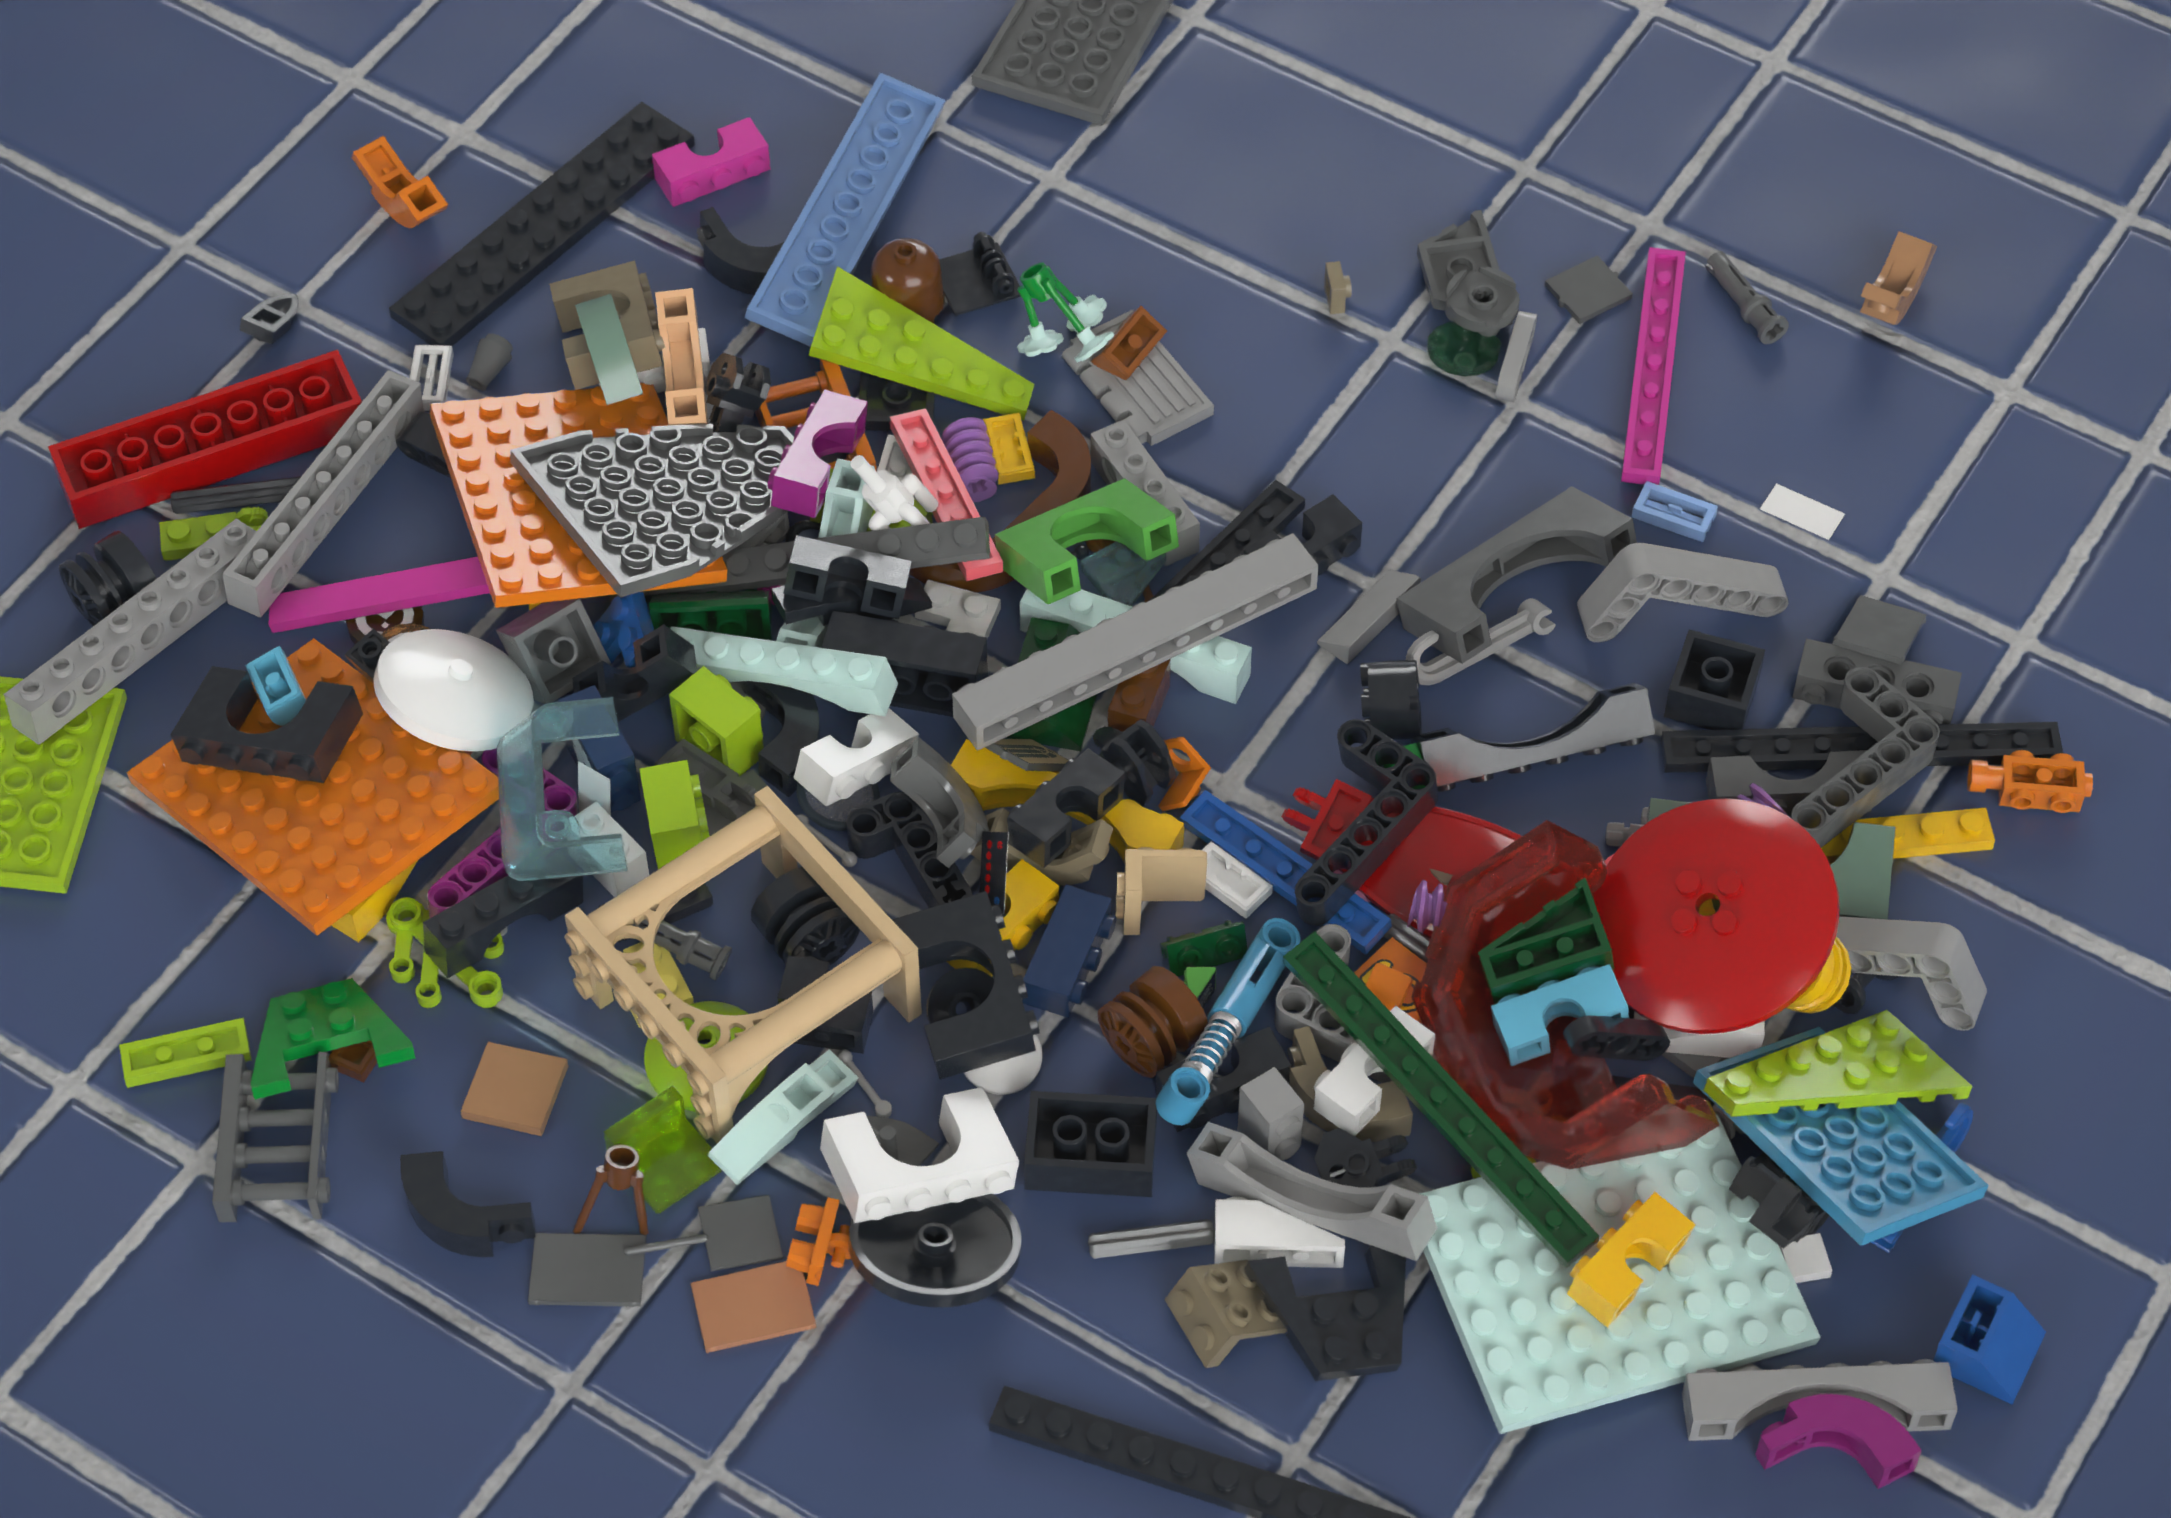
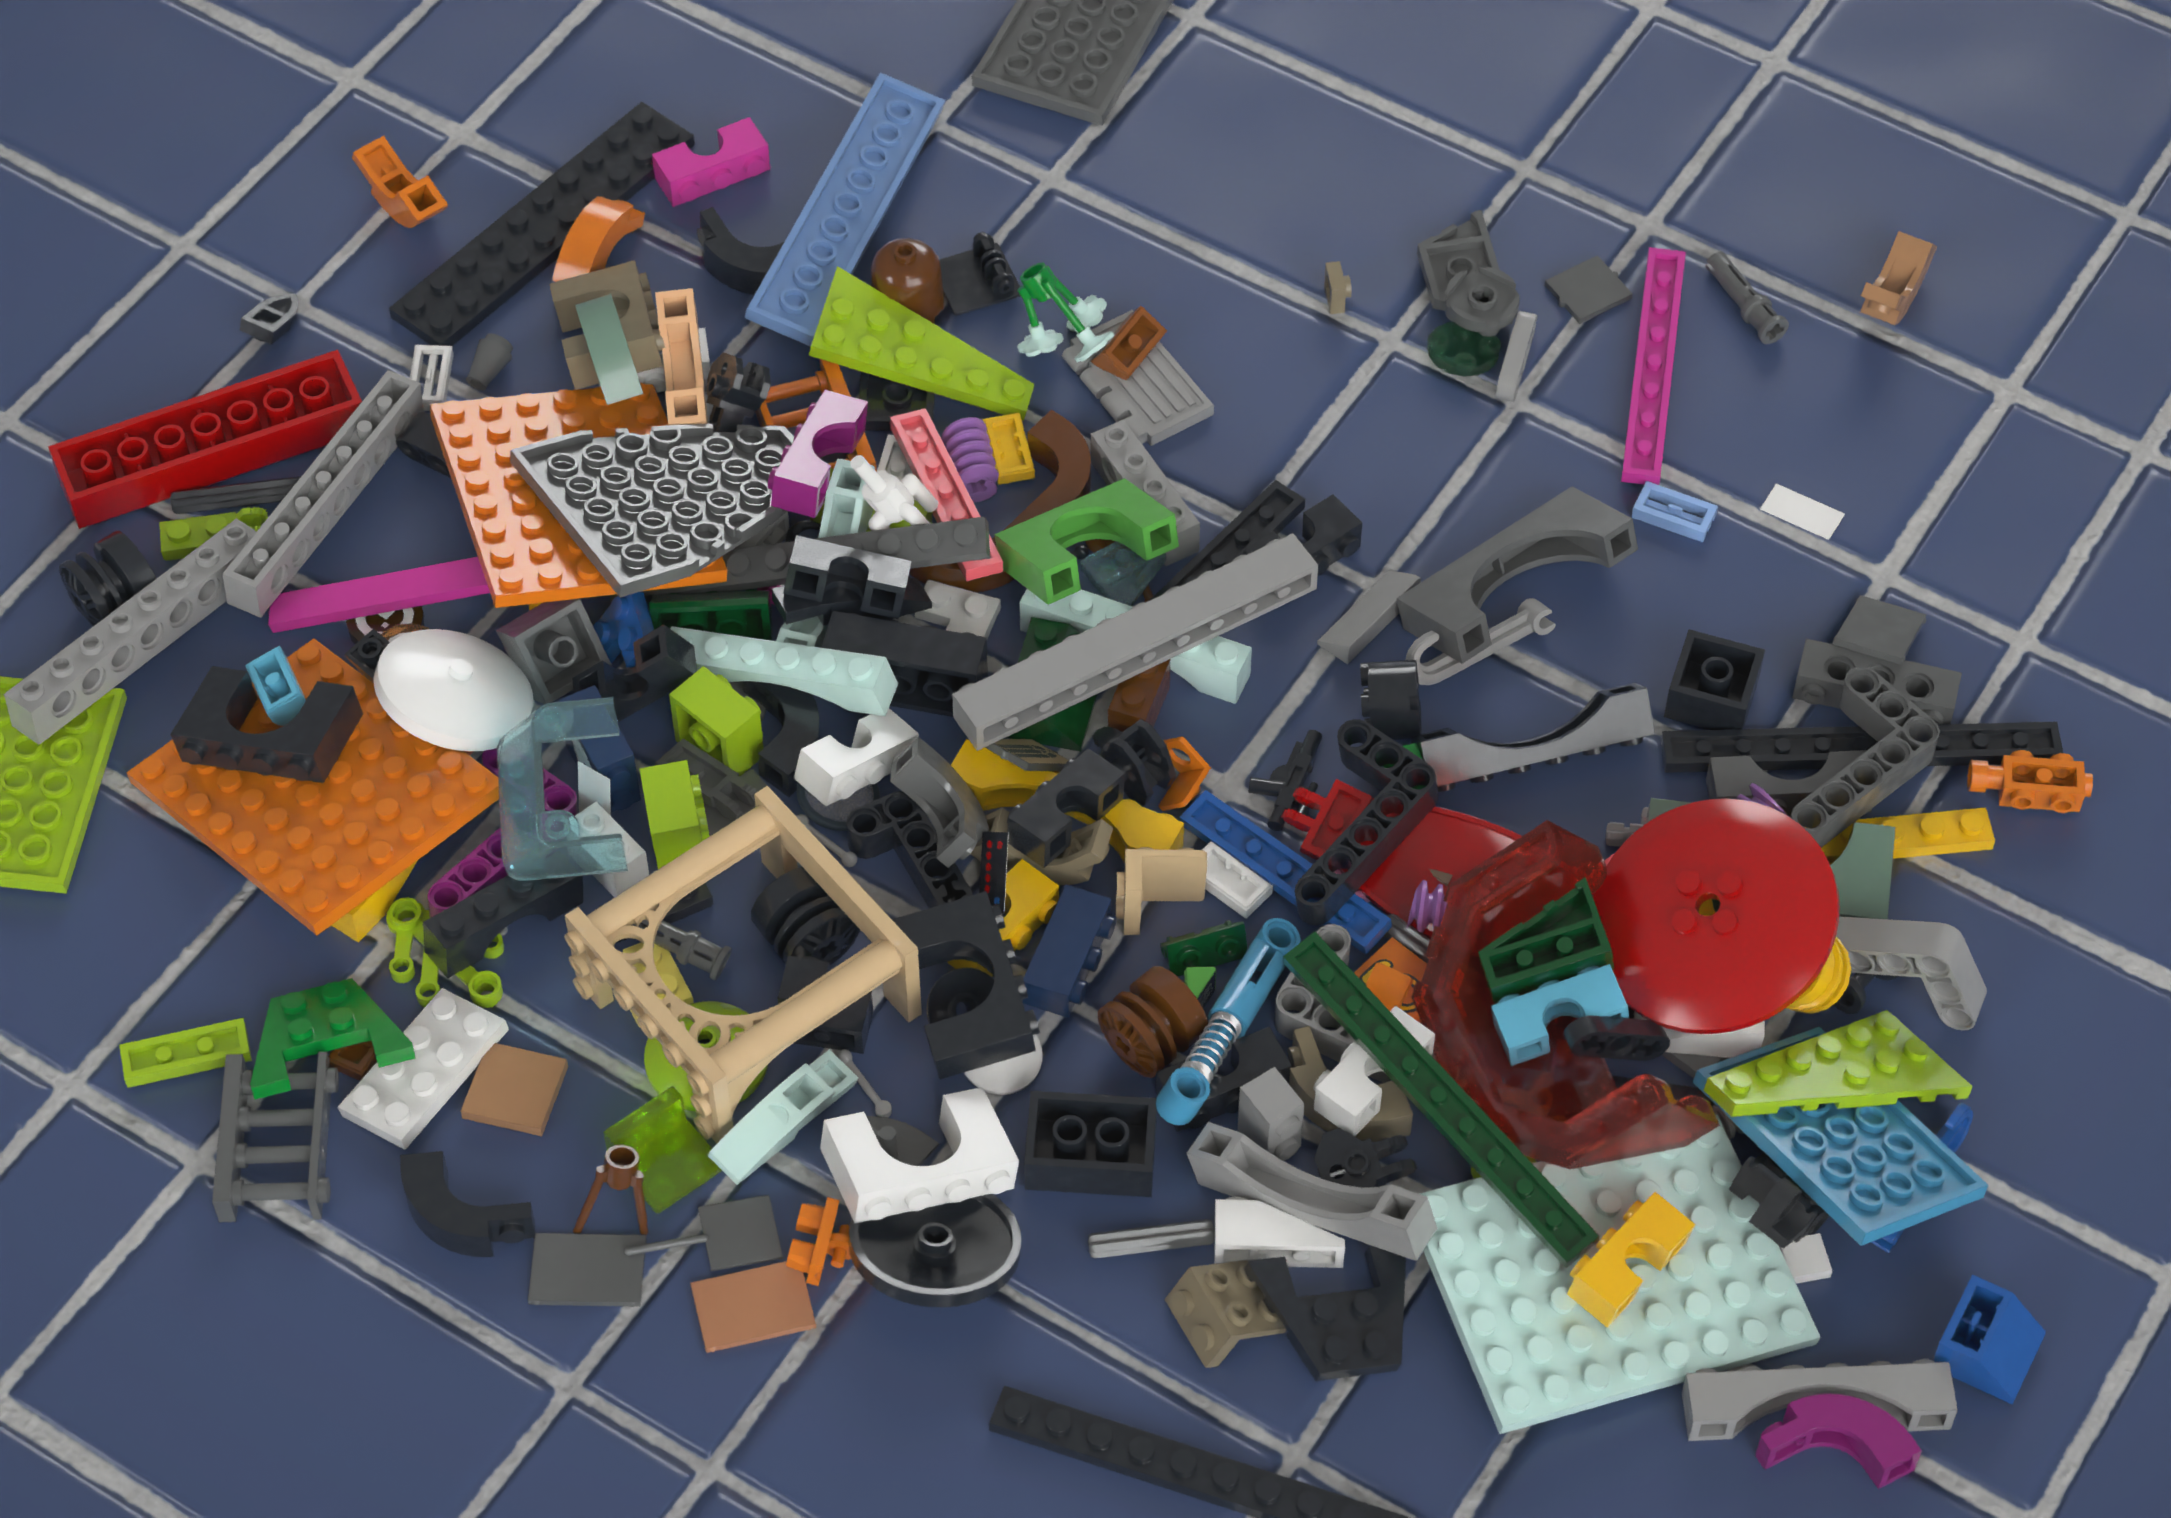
(405, 1096): none -> white plate
(594, 236): none -> orange arch
(1287, 778): none -> black piece
(1676, 576): light grey beam -> none

